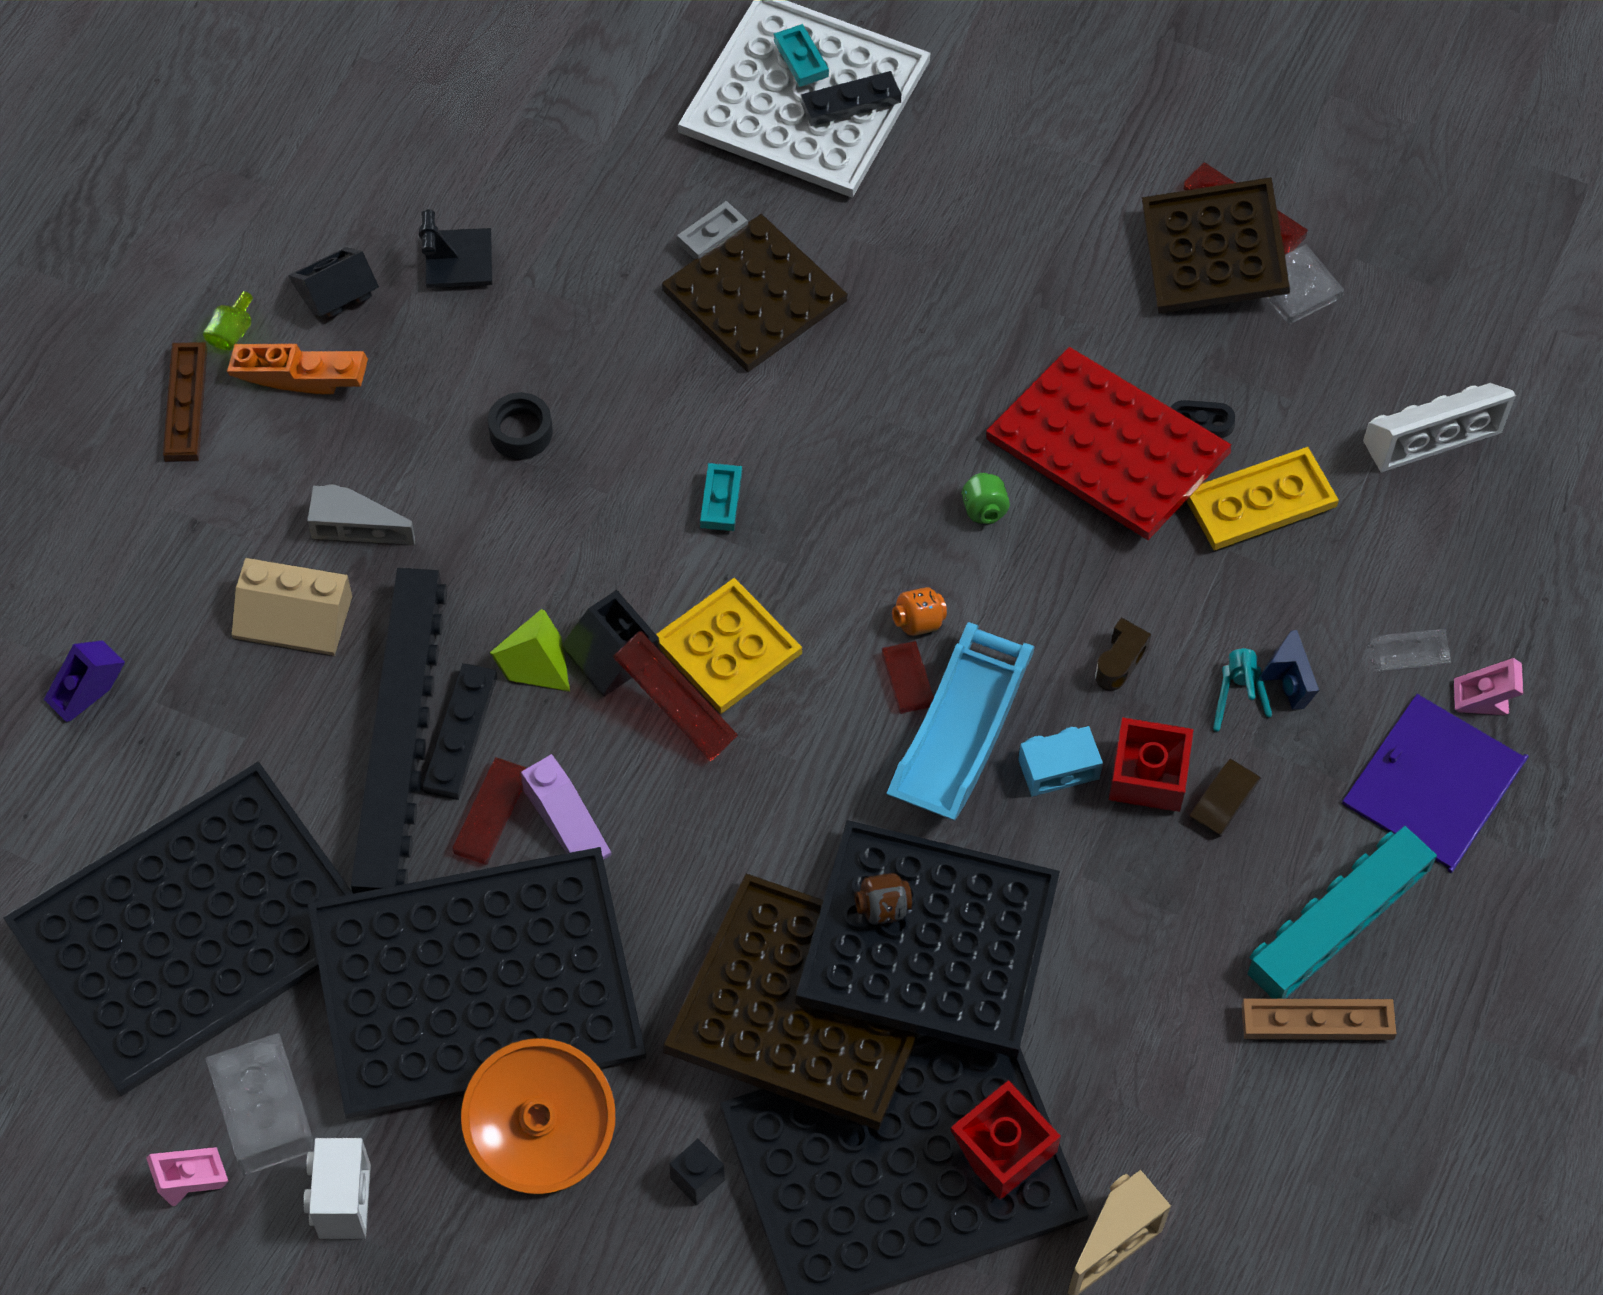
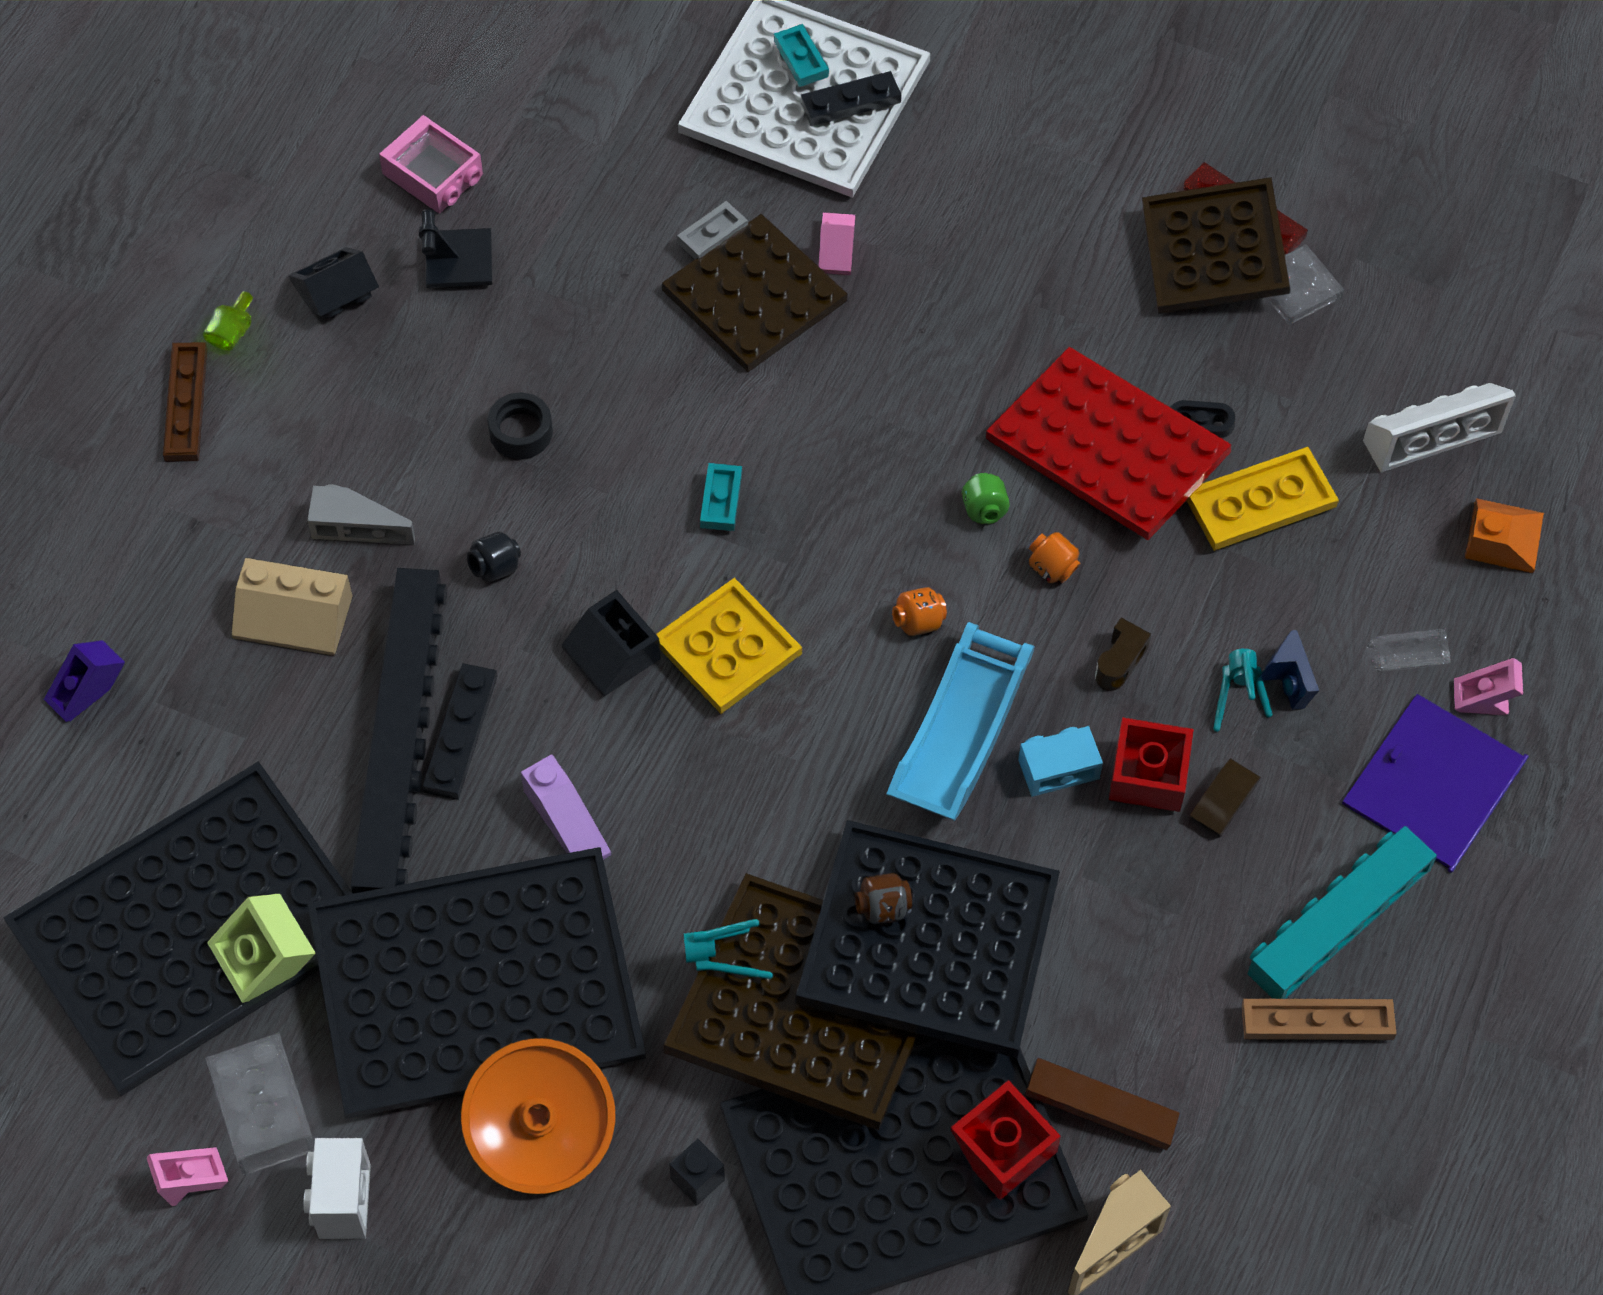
(260, 946): none -> yellowish green slope
(292, 370): orange slope -> none
(431, 164): none -> bright pink window
(490, 811): clear red tile -> none
(493, 556): none -> black head
(534, 654): lime slope -> none
(675, 695): clear red plate -> none
(701, 946): none -> teal plant
(836, 243): none -> bright pink slope
(907, 677): clear red tile -> none
(1054, 557): none -> orange head
(1102, 1103): none -> reddish brown tile
(1504, 535): none -> orange slope

